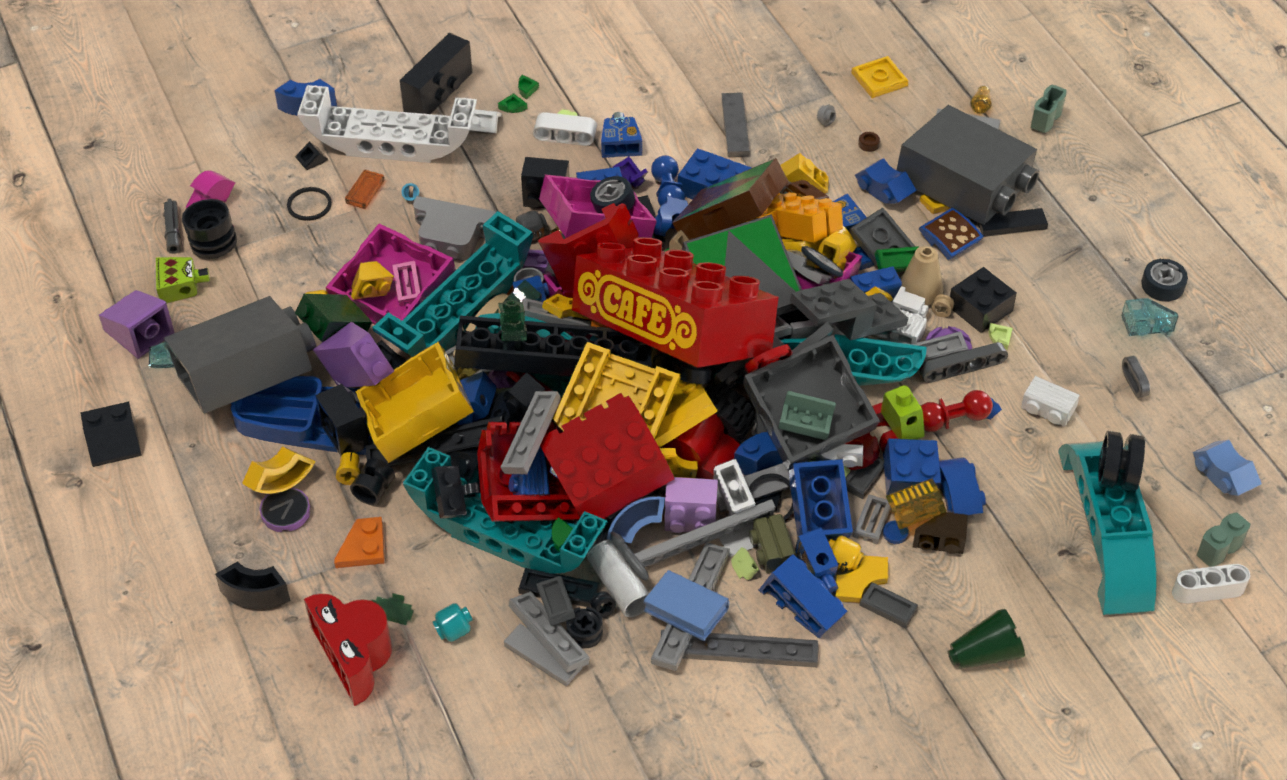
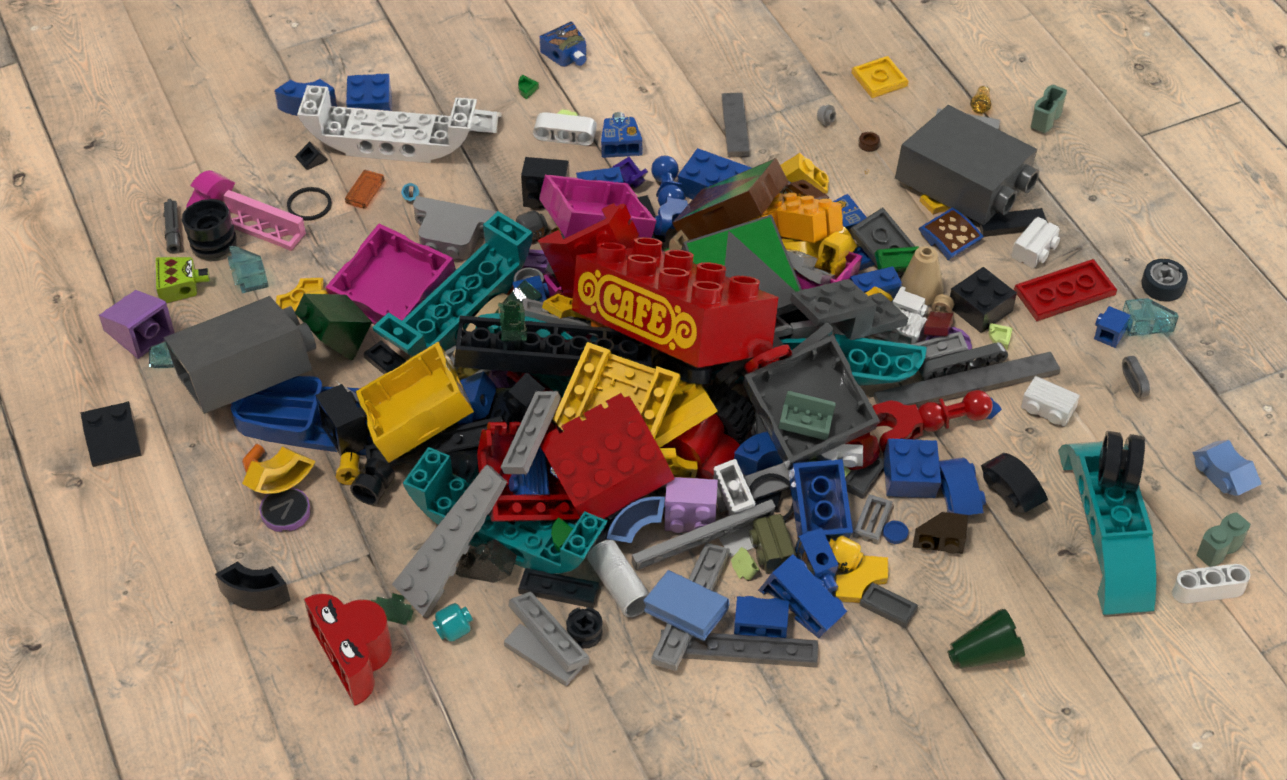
(248, 270): none -> clear light blue slope
(253, 455): none -> orange arm
(266, 217): none -> bright pink fence
(293, 297): none -> yellow tile
(353, 358): medium lavender slope -> none
(362, 545): orange wing -> none
(369, 92): none -> blue brick
(371, 281): yellow slope -> none
(409, 297): bright pink tile -> none
(436, 75): black brick -> none
(437, 559): none -> light grey wing
(451, 492): black plate -> none
(487, 562): none -> clear smoke slope
(512, 104): green tile -> none
(555, 600): dark grey tile -> none
(564, 45): none -> blue torso
(609, 603): black bush -> none
(610, 191): wheel -> none
(630, 557): dark grey piece -> none
(761, 617): none -> blue brick
(822, 261): black wheel -> none
(885, 182): blue brick -> none
(899, 407): lime torso -> none
(916, 503): clear yellow brick -> none
(938, 323): none -> dark red tile
(981, 379): none -> flat silver tile
(1014, 482): none -> black brick
(1036, 242): none -> white brick
(1065, 290): none -> red tile
(1111, 326): none -> blue brick

